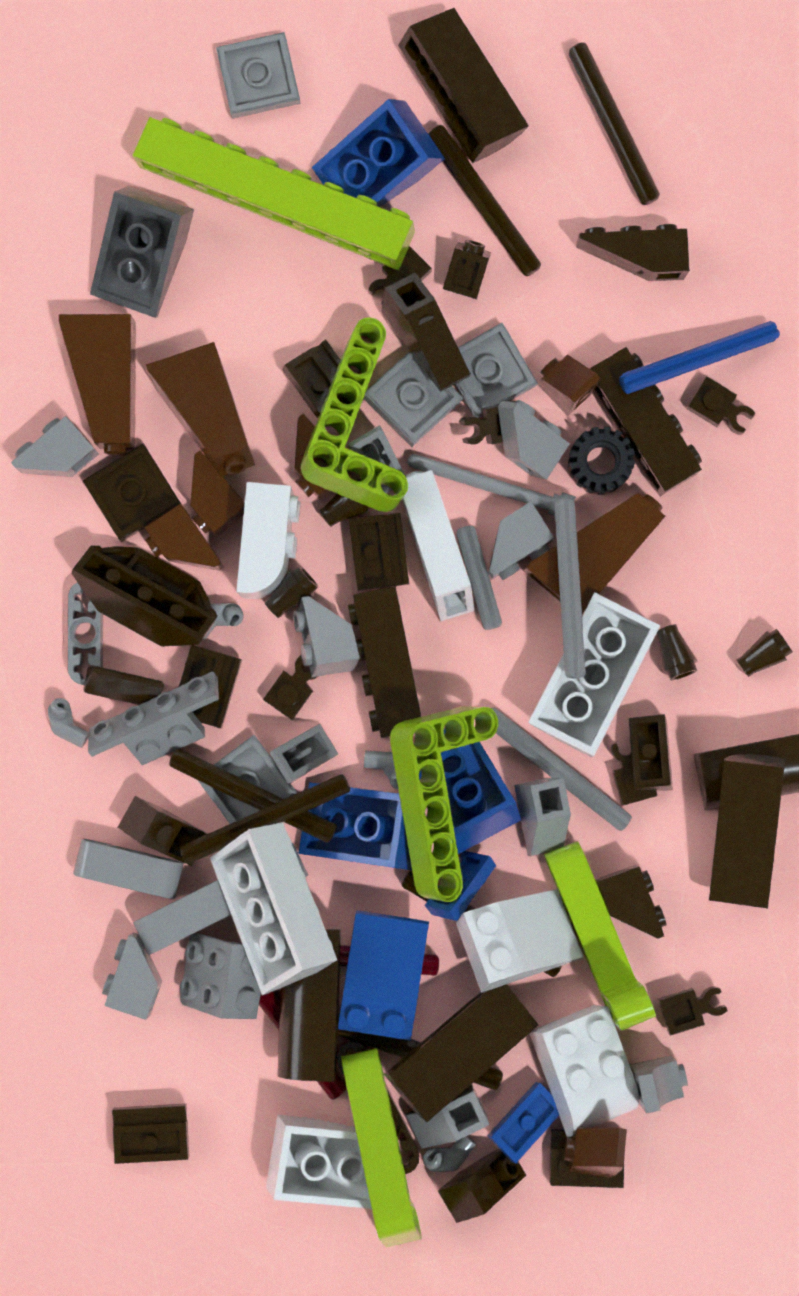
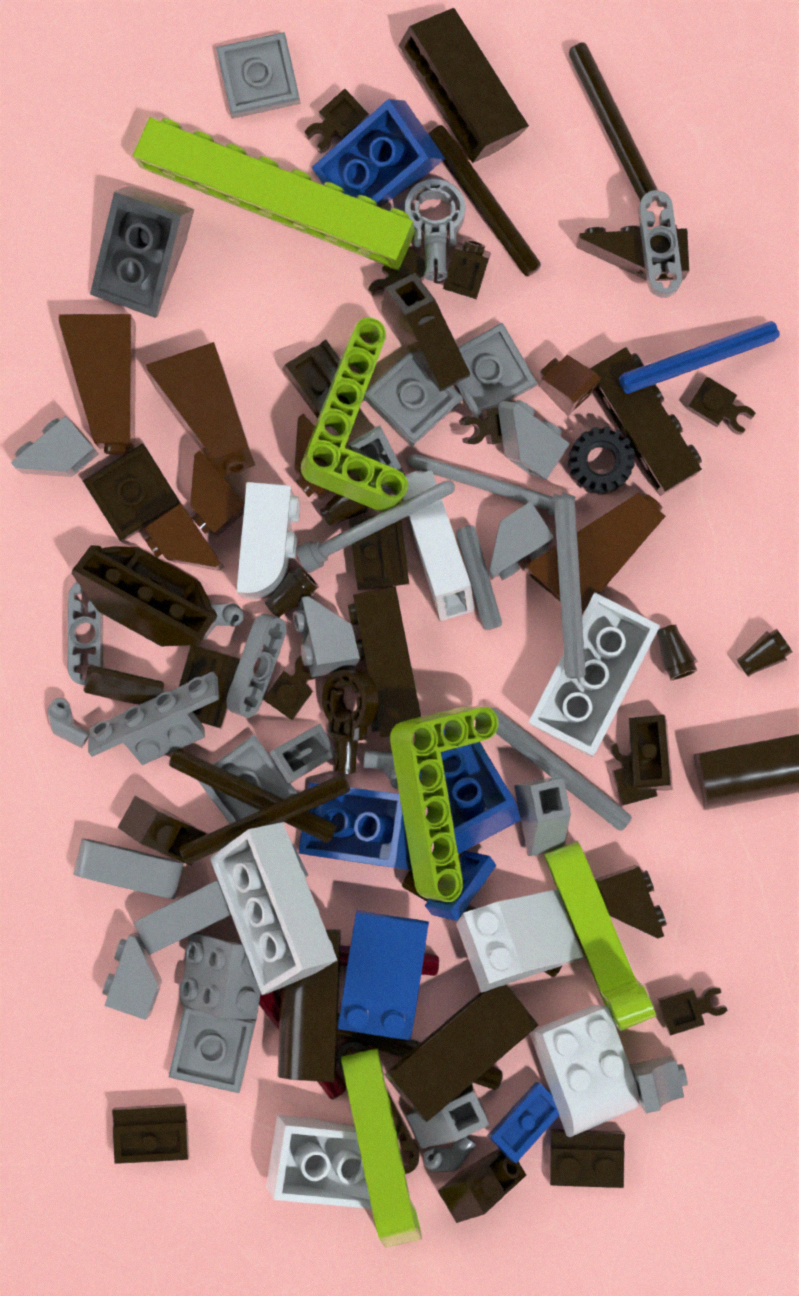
(212, 1050): none -> light grey tile
(266, 632): none -> light grey beam
(314, 555): none -> light grey piece
(338, 118): none -> dark brown plate
(345, 726): none -> dark brown pin
(435, 231): none -> light grey pin
(596, 1151): reddish brown slope -> none
(646, 220): none -> light grey beam
(747, 829): dark brown brick -> none

